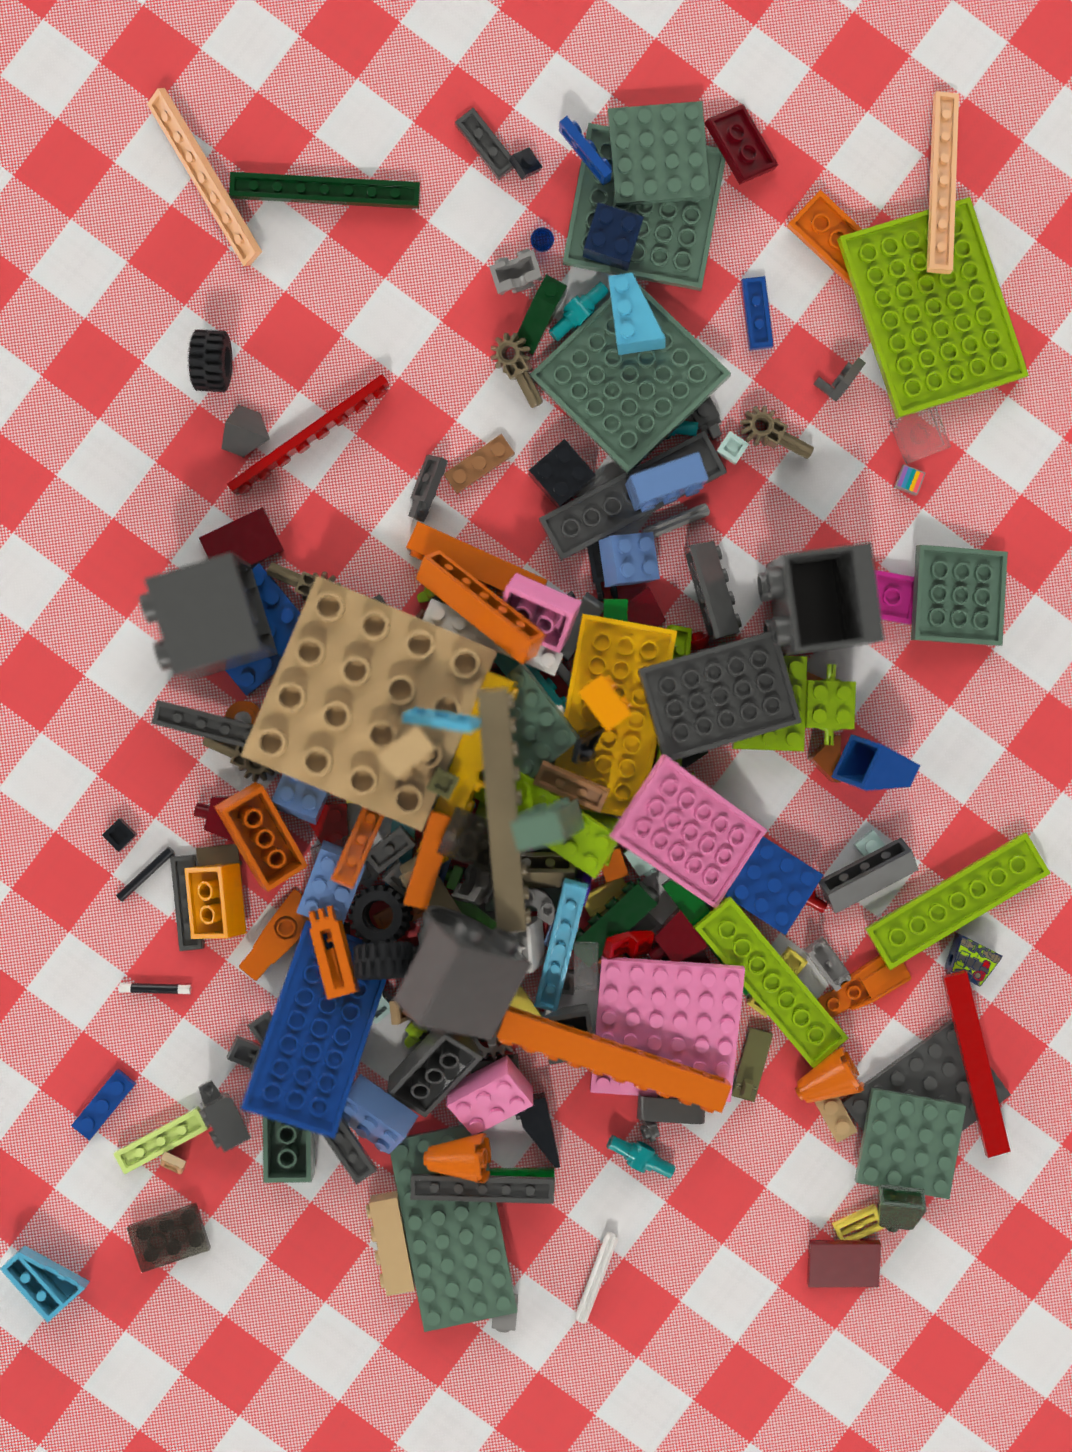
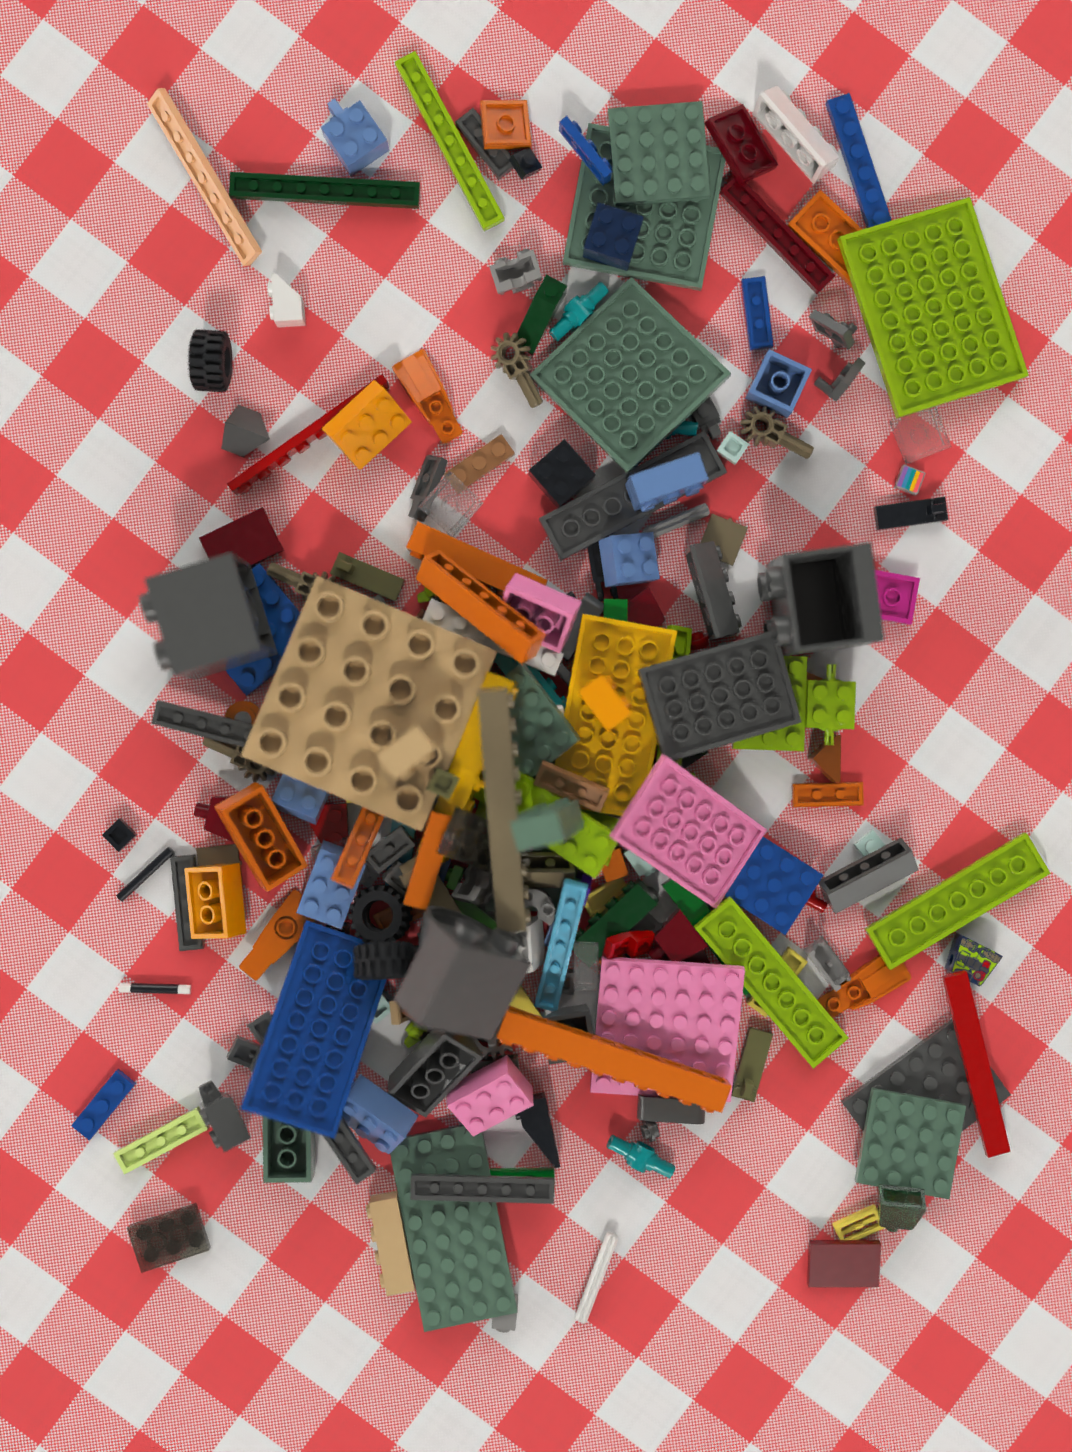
(43, 1282): medium azure wedge -> none
(173, 1163): tan tile -> none
(287, 306): none -> white slope
(335, 963): orange hinge -> none
(354, 136): none -> medium blue hinge
(367, 424): none -> light orange brick
(367, 576): none -> olive hinge
(428, 394): none -> orange piece
(441, 719): medium azure tile -> none
(449, 141): none -> lime plate
(451, 504): none -> clear tile
(461, 1158): orange cone -> none
(505, 124): none -> orange tile
(542, 239): clear blue plate -> none
(585, 746): black piece -> none
(633, 319): medium azure wedge -> none
(726, 535): none -> dark tan piece
(777, 235): none -> dark red plate
(778, 383): none -> medium blue brick
(795, 133): none -> white slope
(827, 794): none -> orange tile
(830, 1079): orange cone -> none
(836, 1118): tan plate -> none
(839, 333): none -> dark grey plate
(858, 160): none -> blue plate
(874, 766): blue slope -> none
(910, 513): none -> black hinge
(942, 183): light nougat plate -> none
(959, 595): sand green plate -> none

